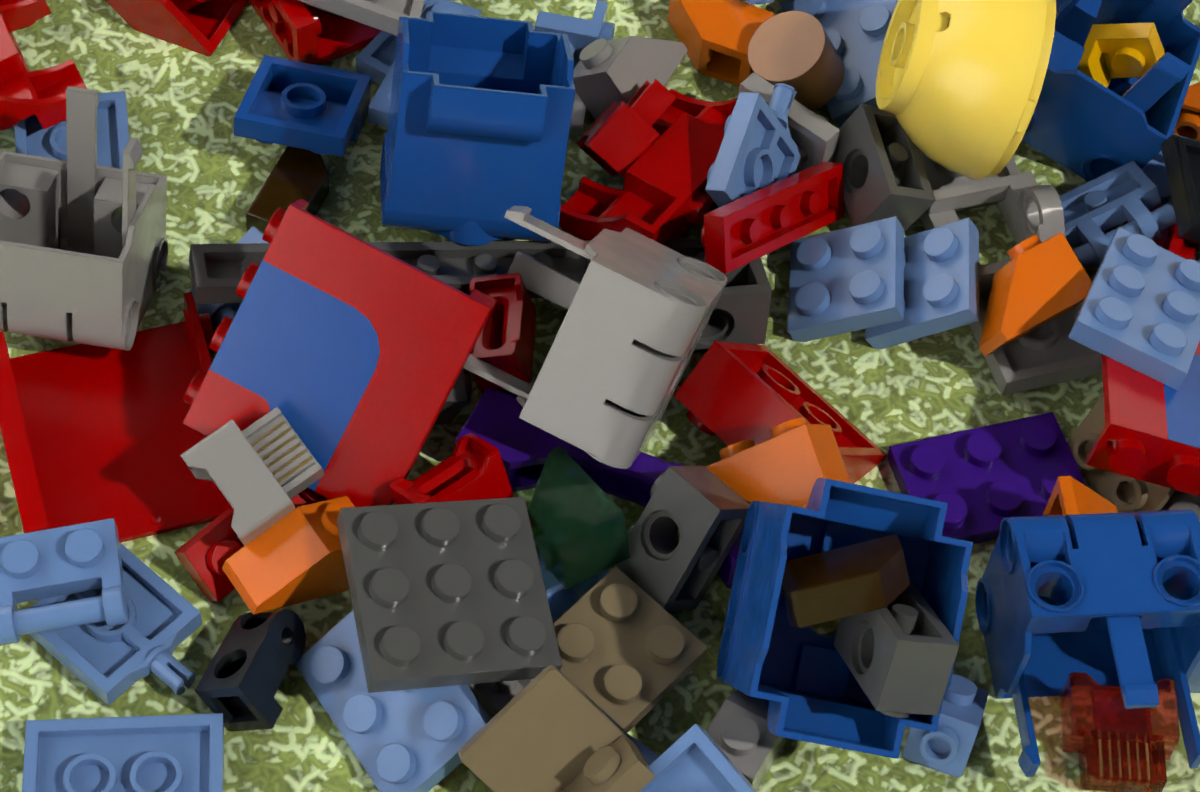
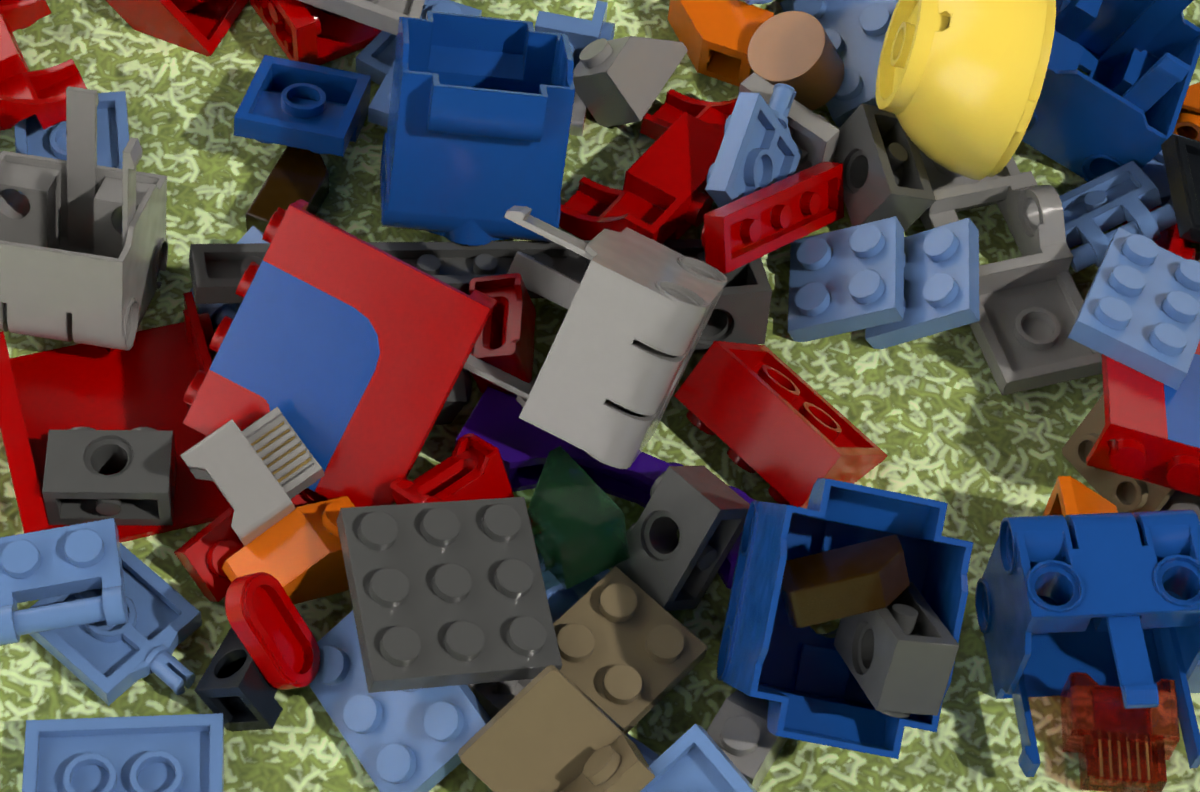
(137, 495): none -> dark grey brick
(272, 631): none -> red tile
(626, 129): red piece -> none
(783, 466): orange slope -> none
(956, 731): medium blue bracket -> none
(986, 473): dark purple plate -> none
(1032, 290): orange slope -> none
(1120, 51): yellow bracket -> none

